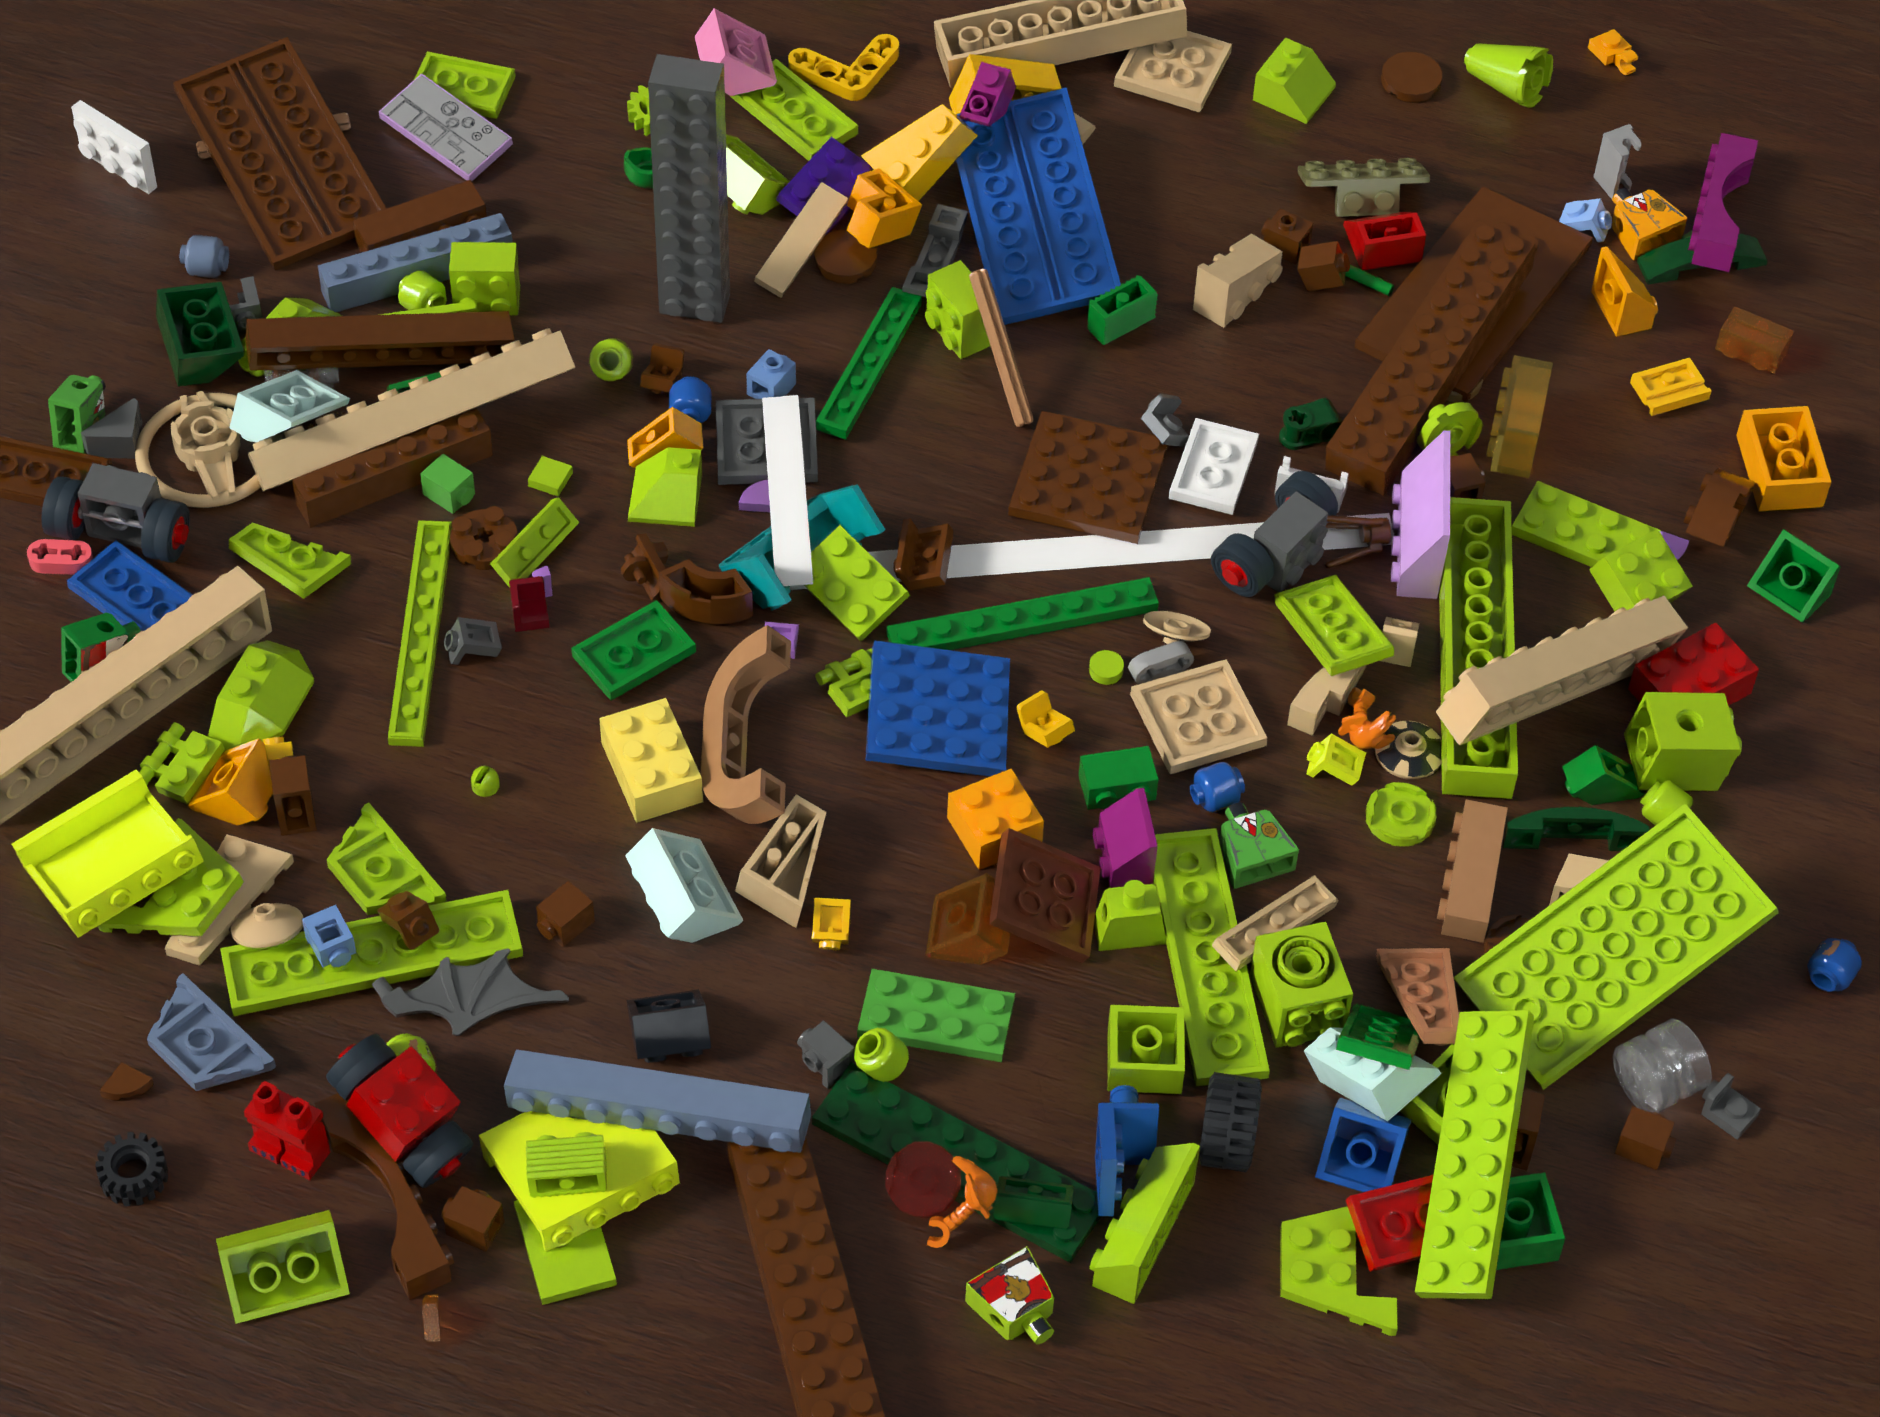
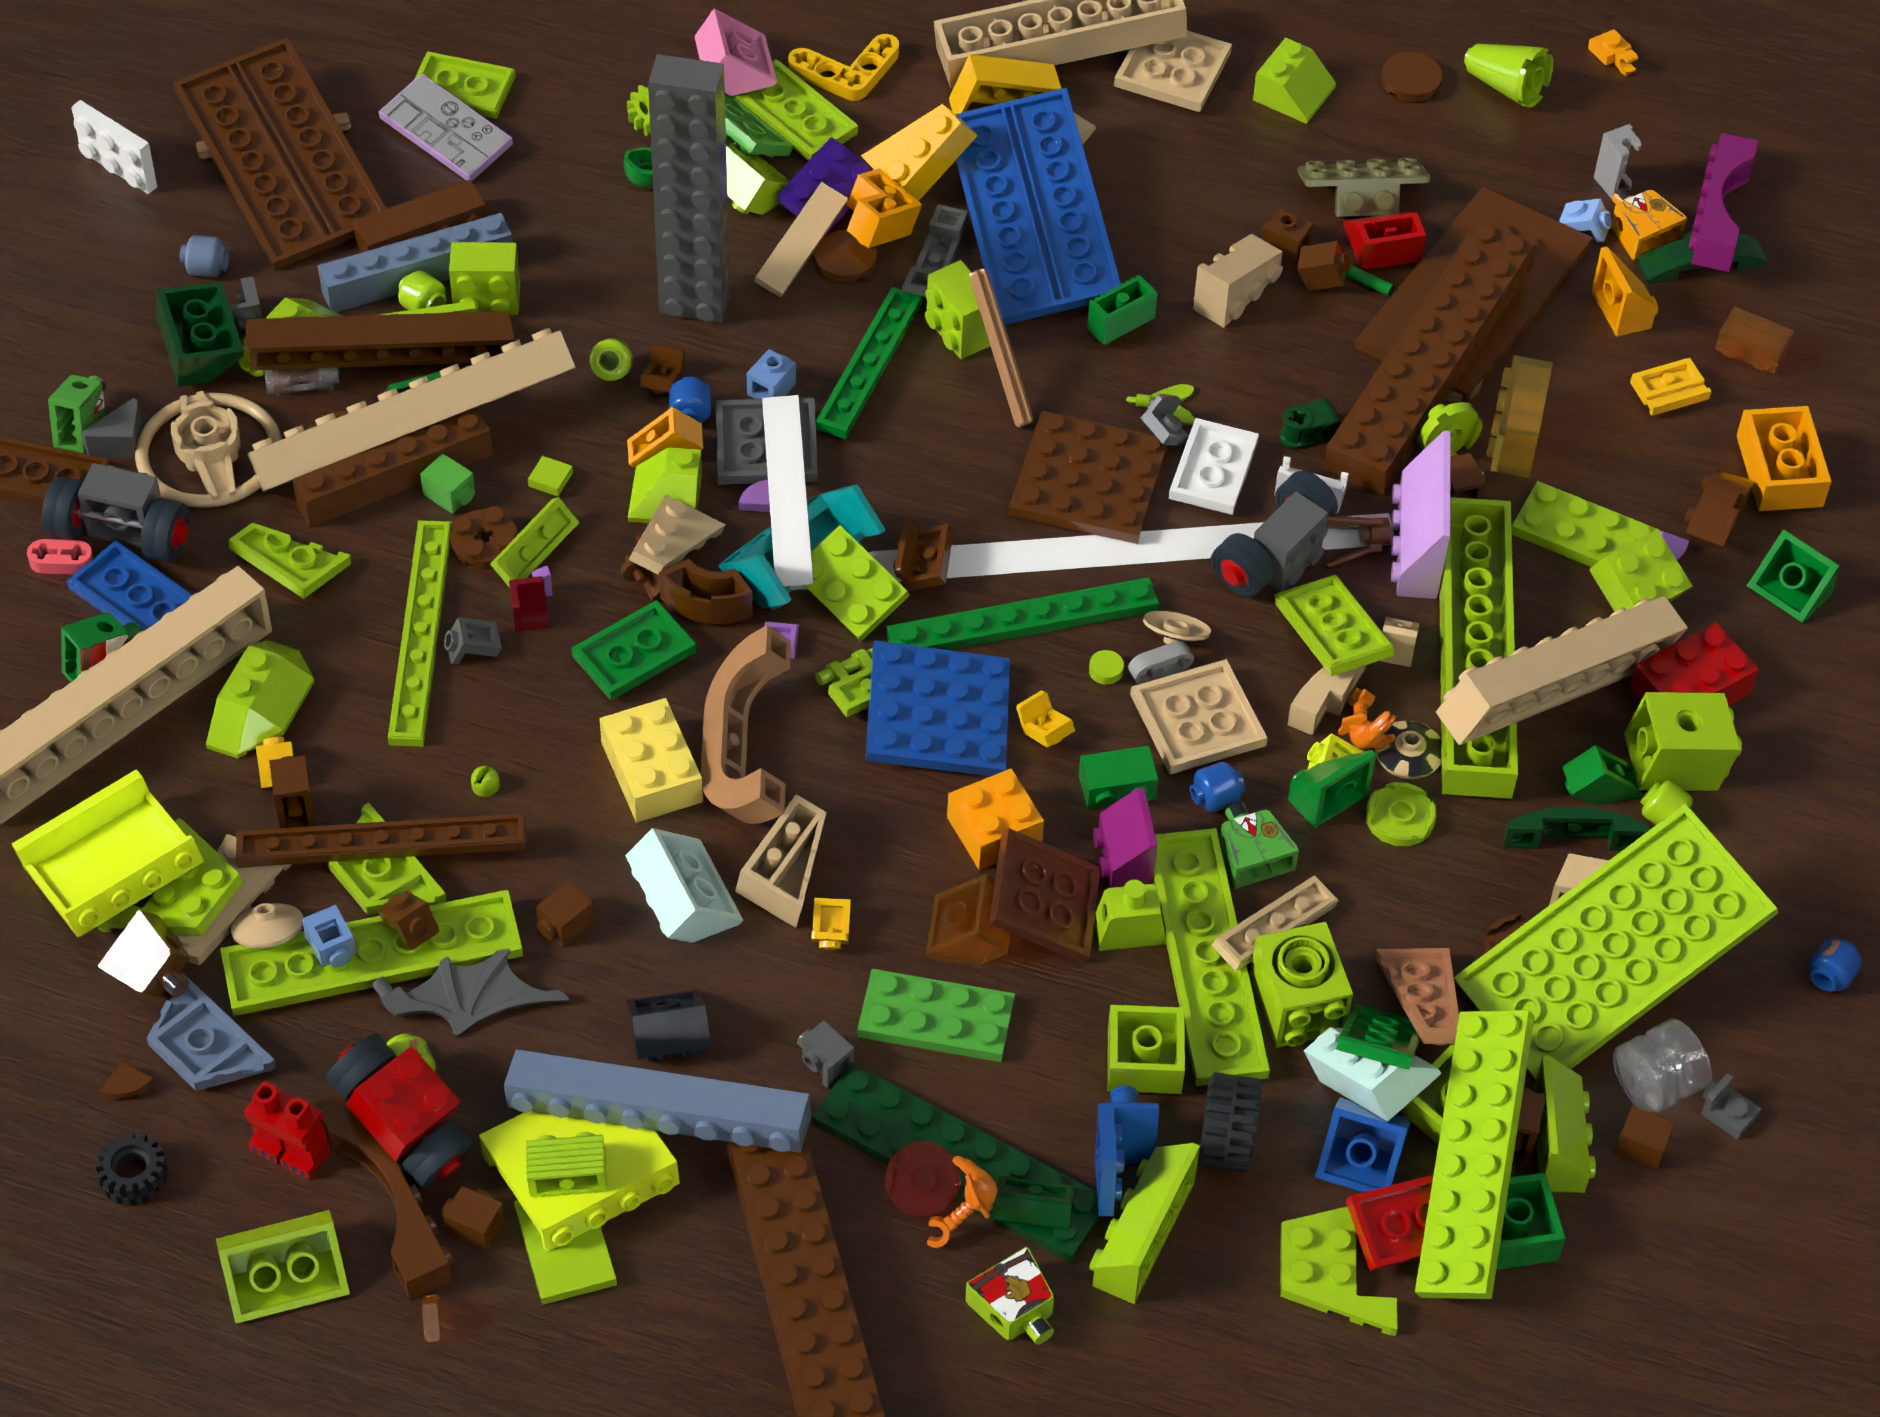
(148, 957): none -> torso
(189, 766): lime plate -> none
(236, 786): light orange slope -> none
(282, 405): light aqua slope -> none
(380, 840): none -> reddish brown tile
(673, 534): none -> tan wing
(752, 132): none -> bright green plate
(881, 1054): lime head -> none
(988, 95): magenta slope -> none
(1183, 391): none -> lime piece
(1331, 786): none -> green slope
(1473, 871): medium nougat brick -> none
(1563, 1128): none -> lime slope

